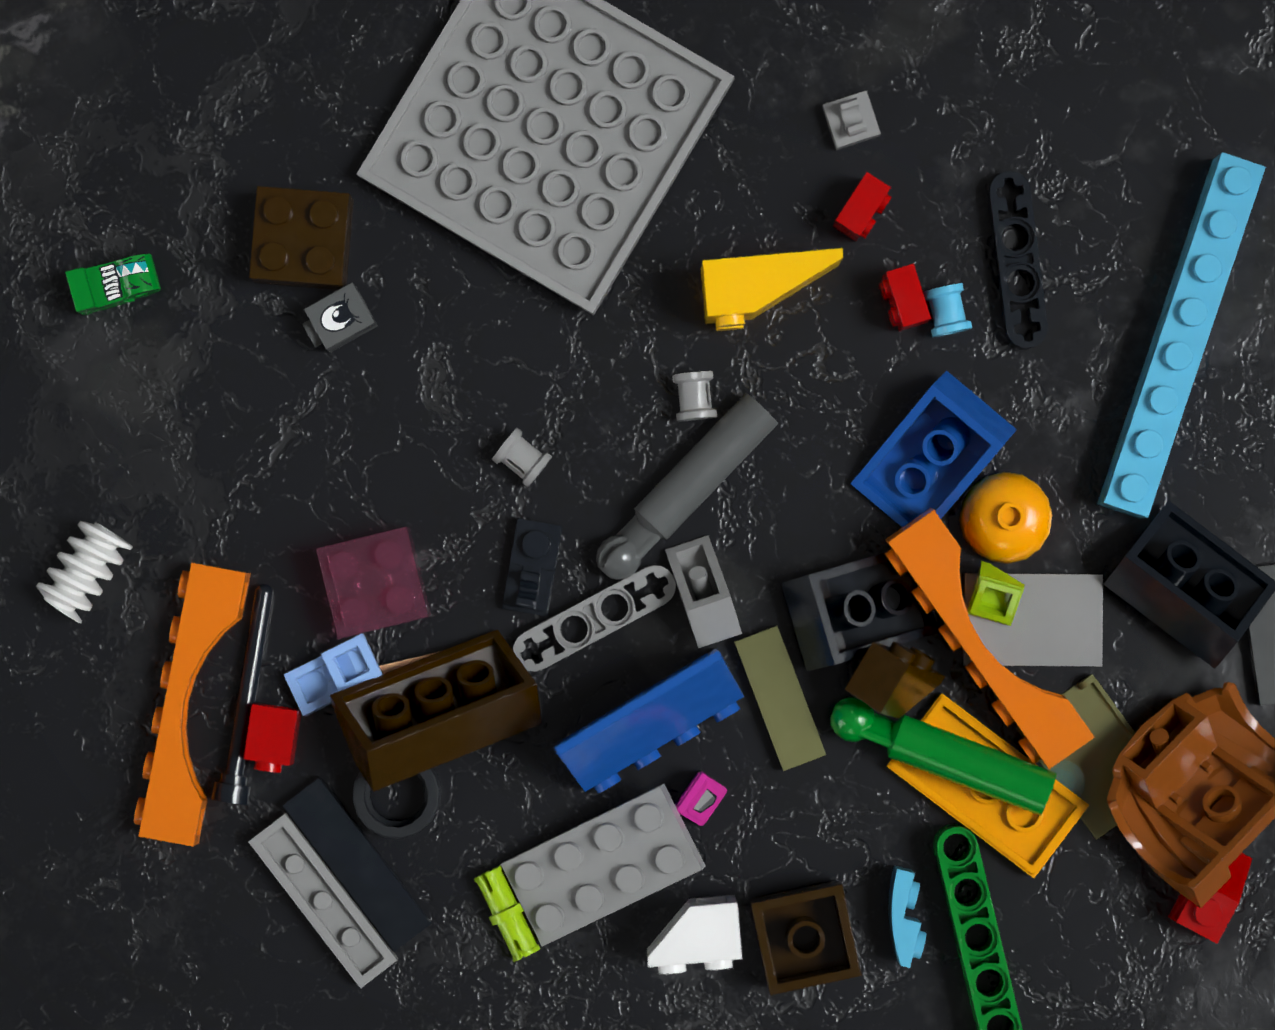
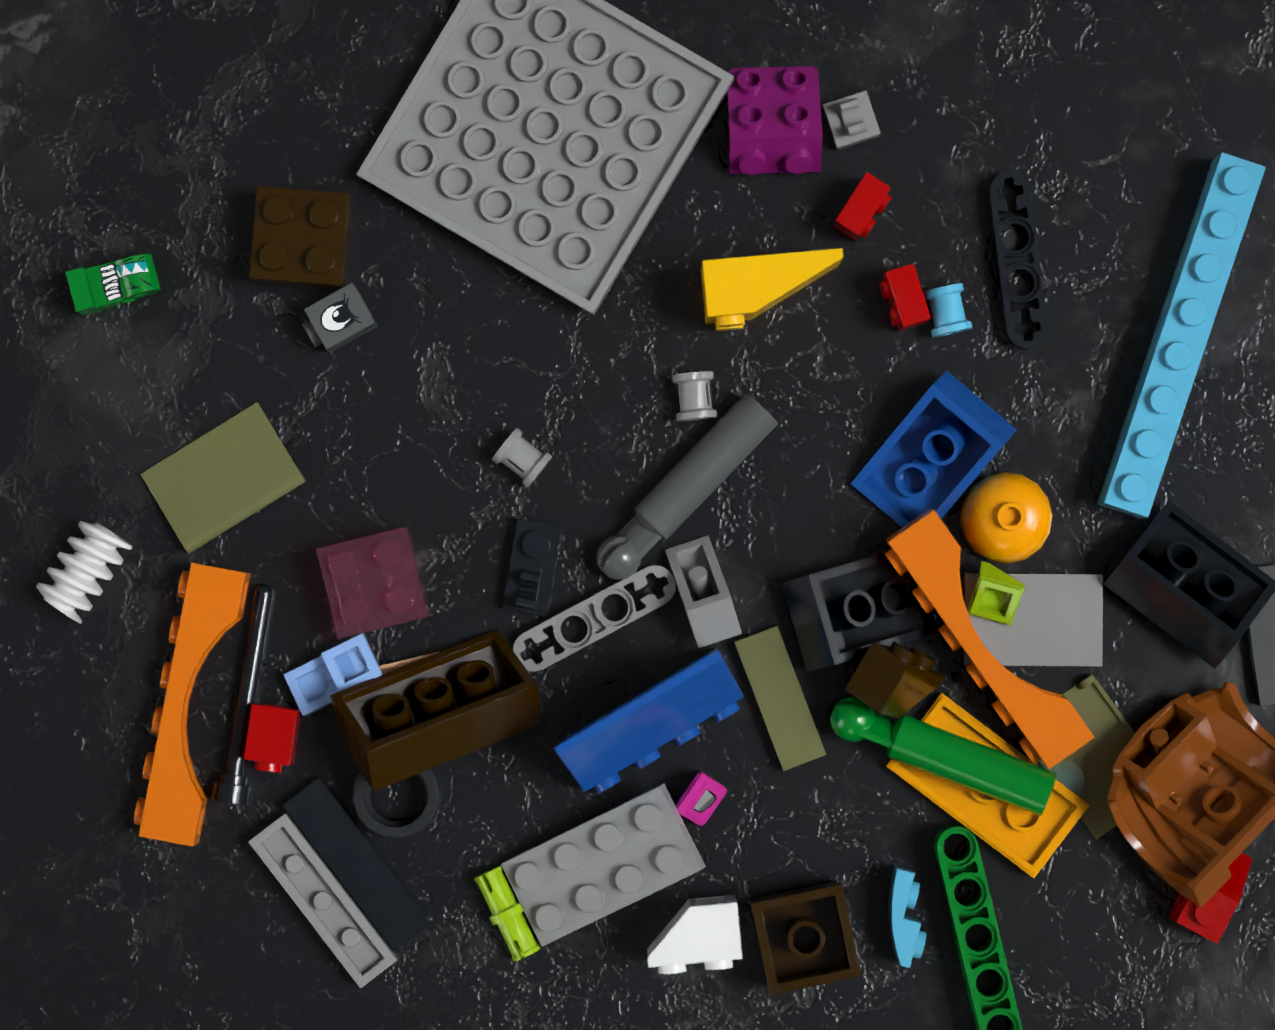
(223, 477): none -> olive piece
(774, 120): none -> magenta bracket

